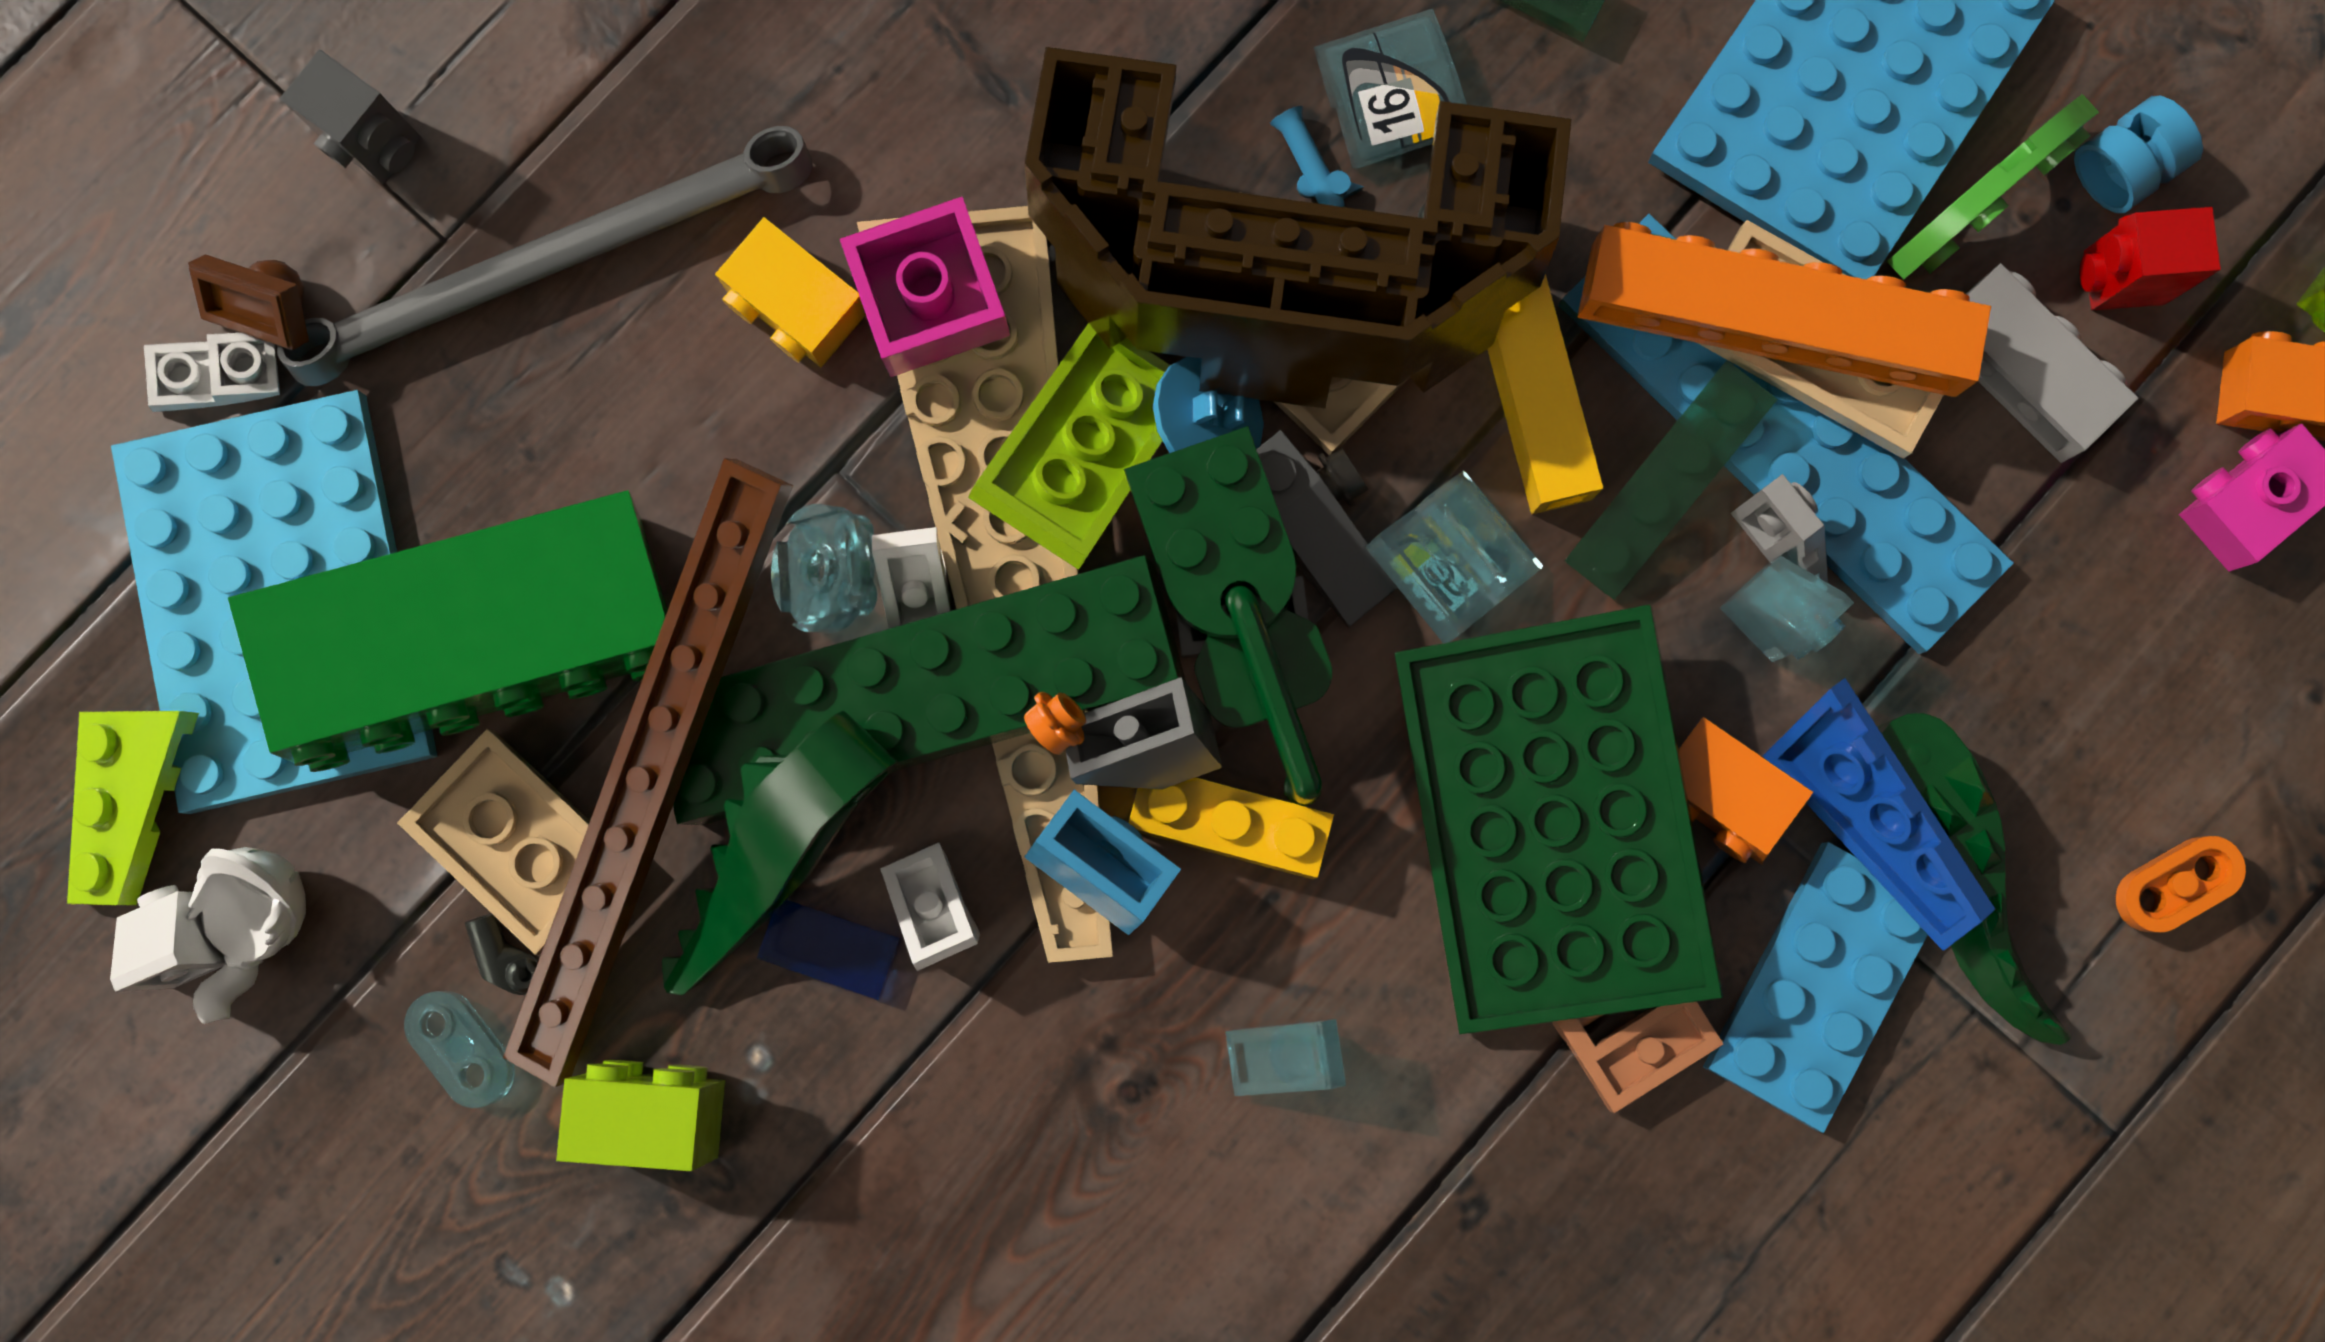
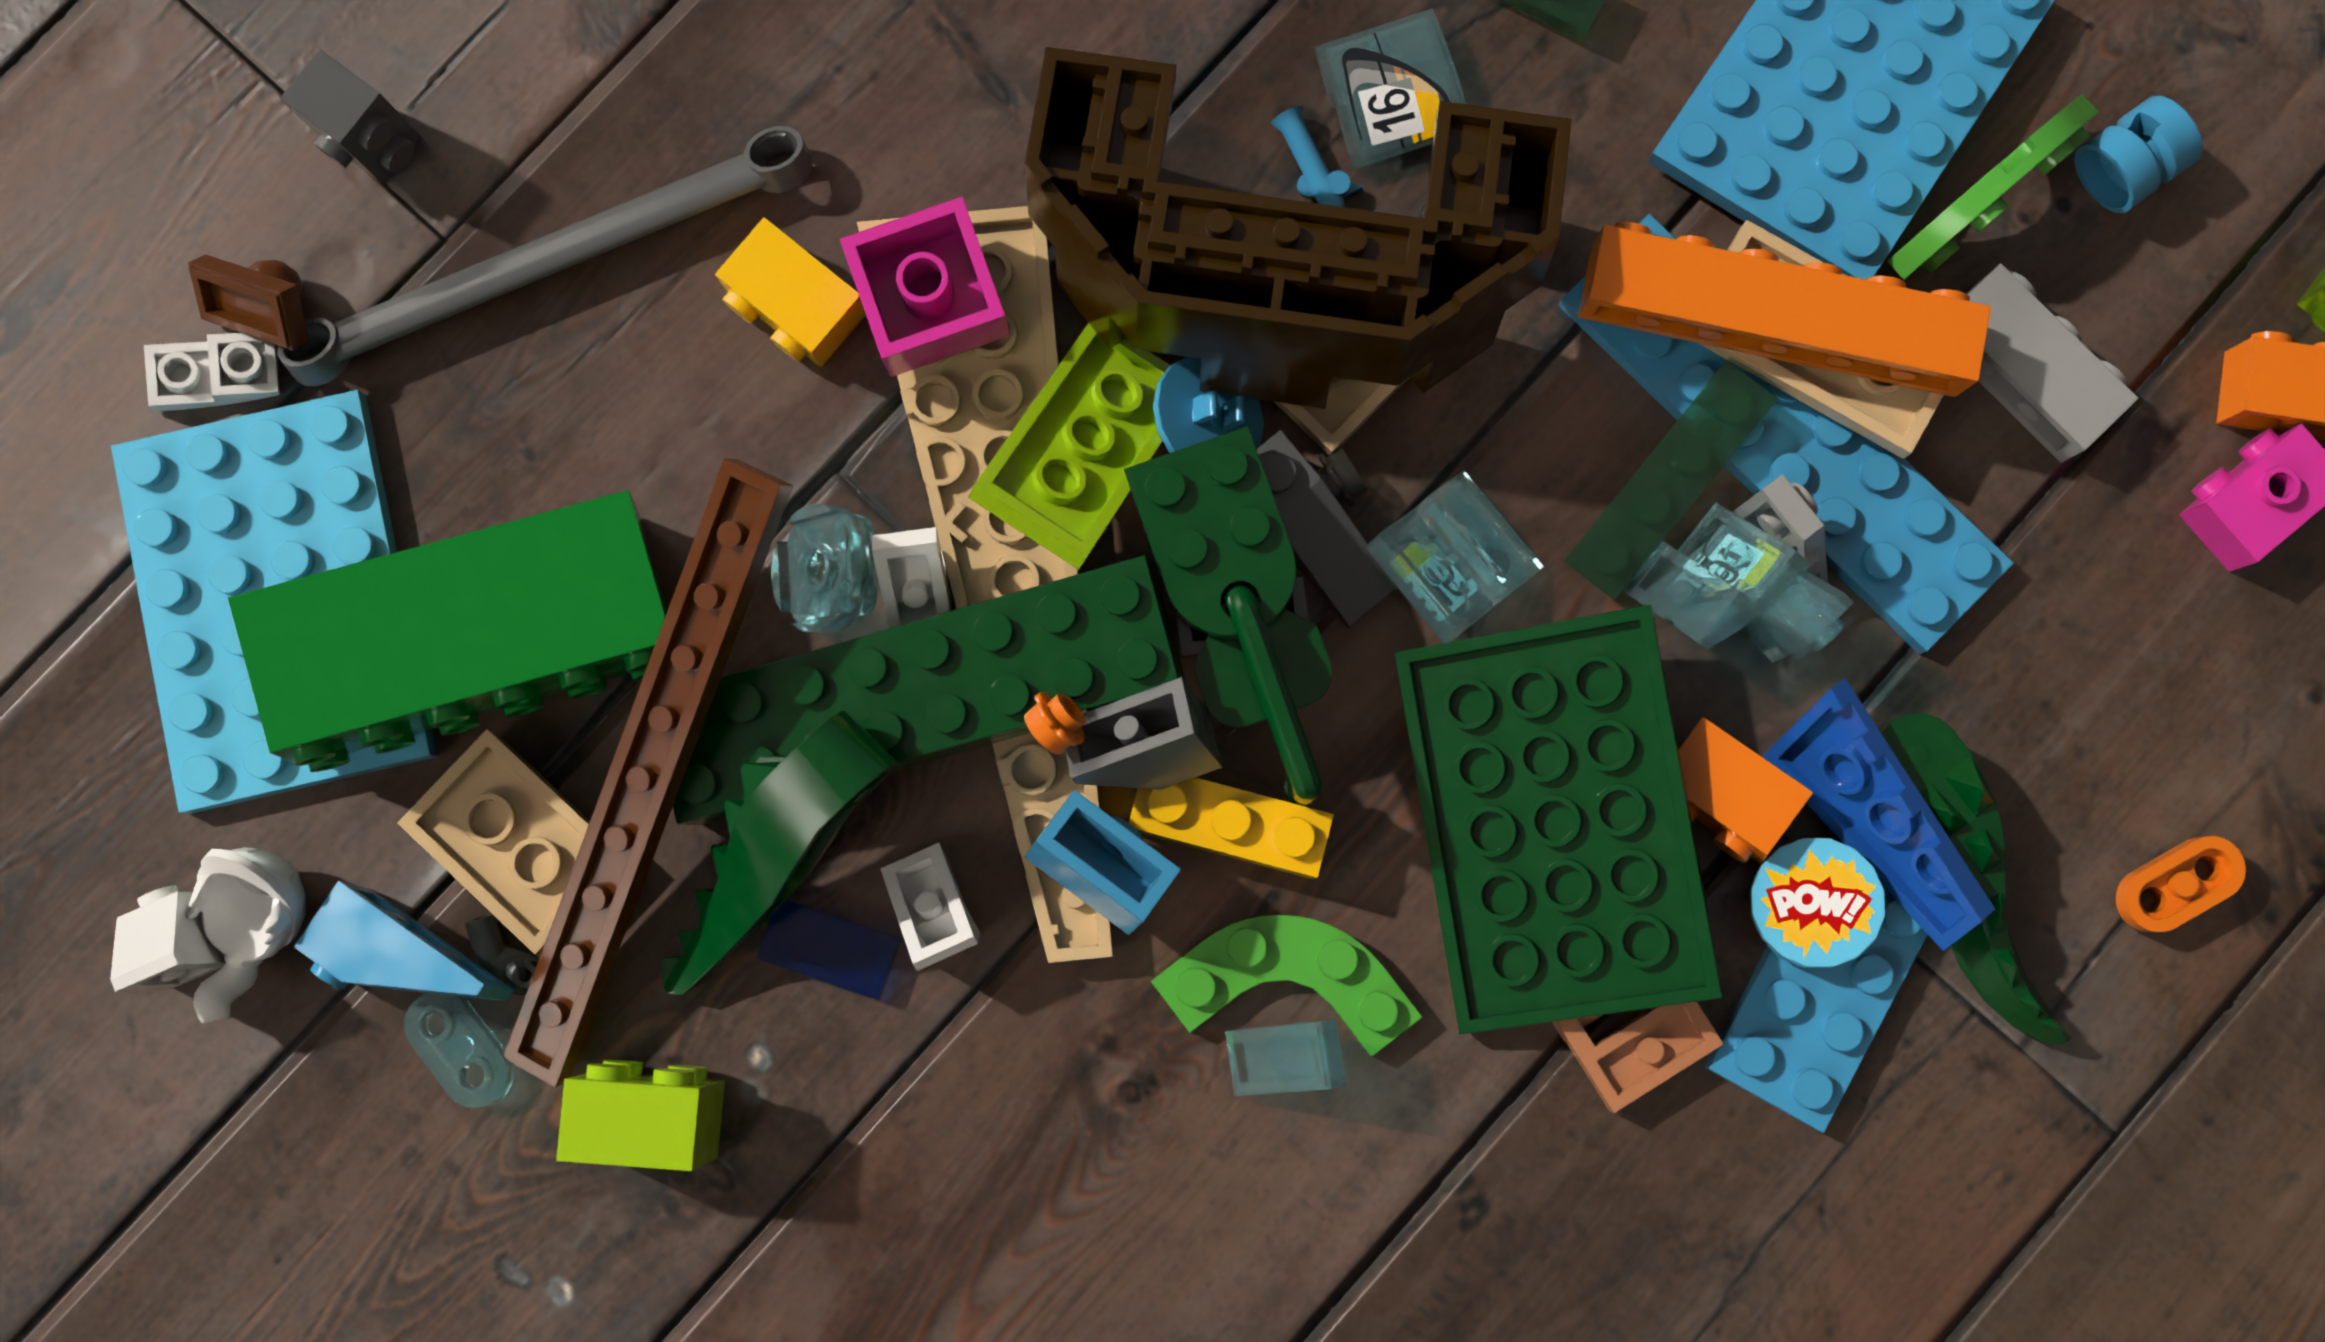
(119, 784): lime wing -> none
(376, 945): none -> dark azure slope
(1294, 951): none -> bright green plate
(1543, 406): yellow brick -> none
(1716, 578): none -> clear light blue slope
(1817, 903): none -> tile
(2150, 258): red brick -> none

